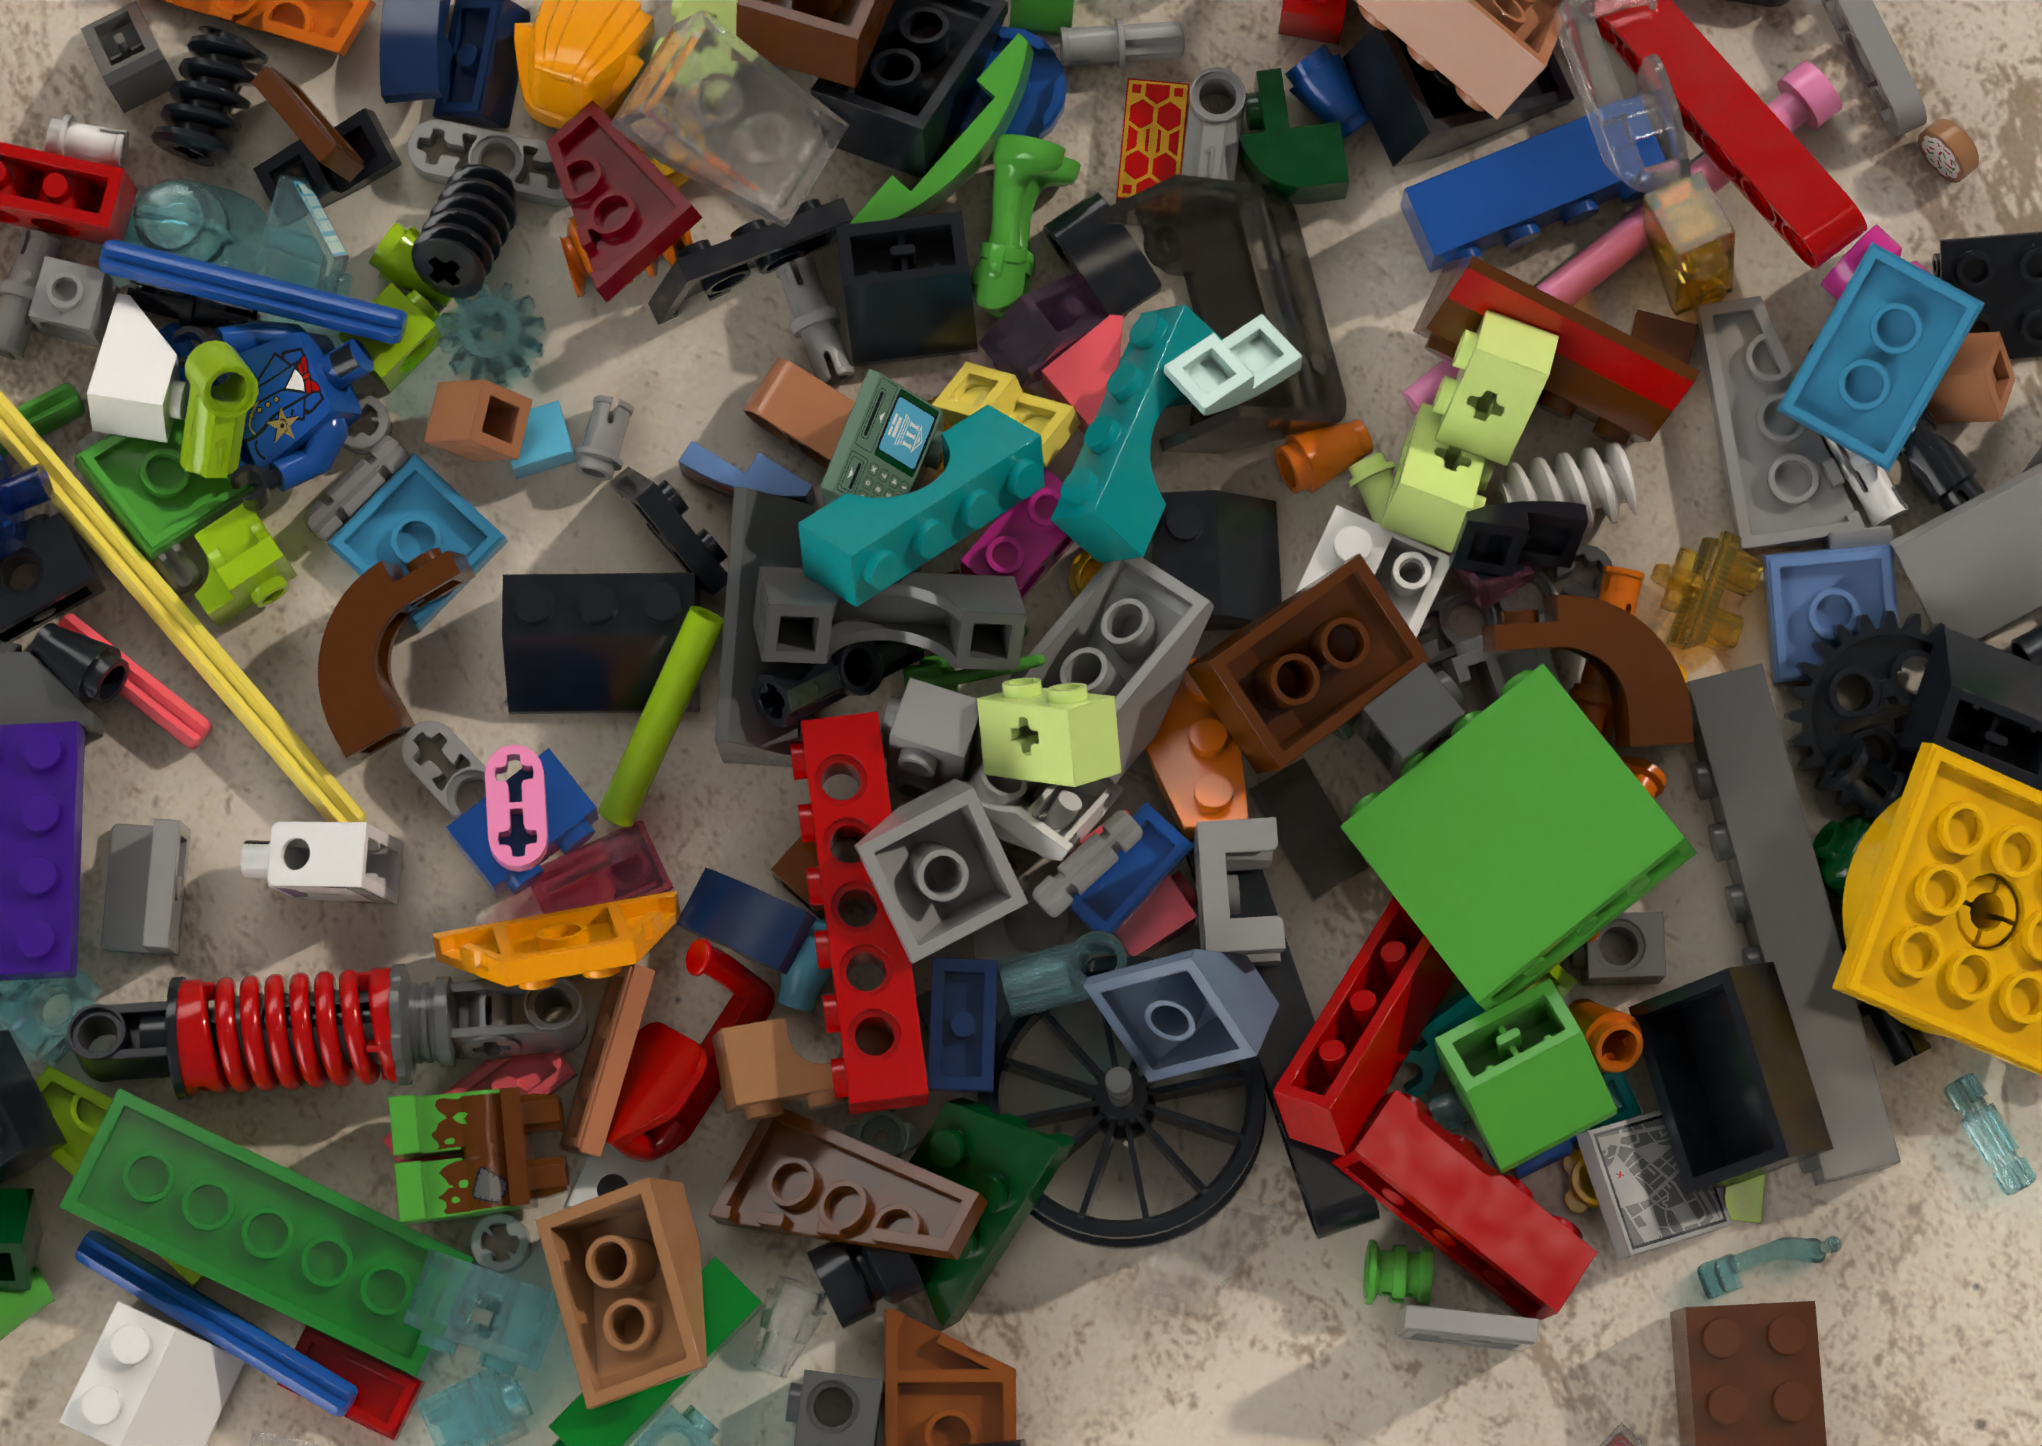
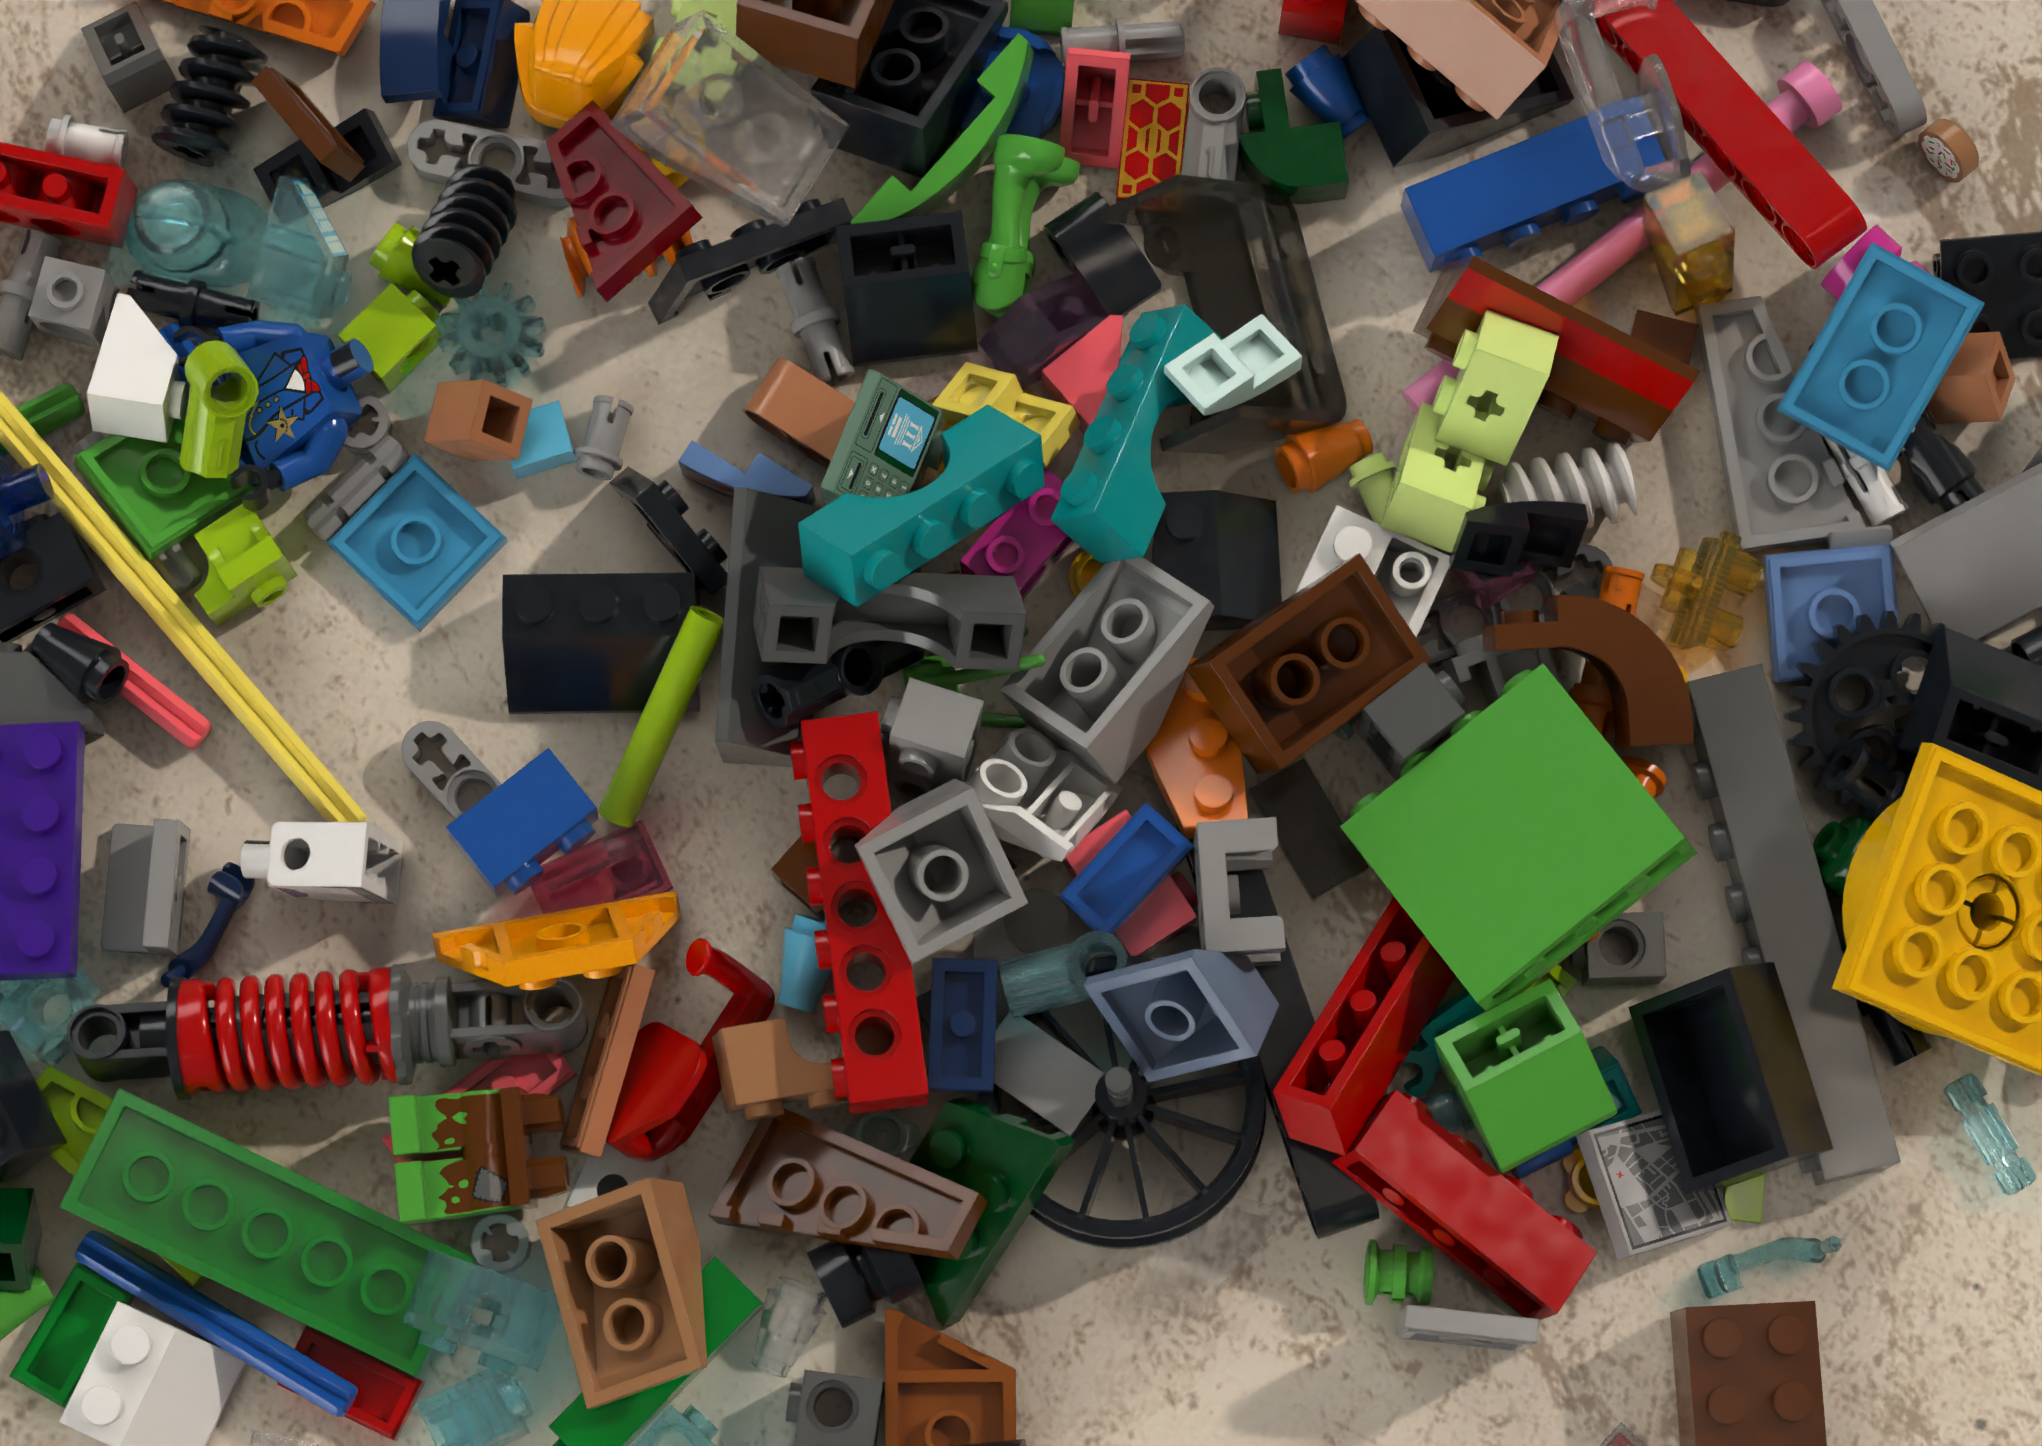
(68, 1334): none -> green tile
(233, 893): none -> dark blue piece
(253, 291): blue axle -> none
(359, 642): reddish brown arch -> none
(532, 807): bright pink beam -> none
(746, 920): dark blue slope -> none
(1044, 1073): none -> light grey sticker
(1049, 733): yellowish green brick -> none
(1087, 863): light grey axle -> none
(1094, 106): none -> coral slope
(1610, 1034): orange cone -> none

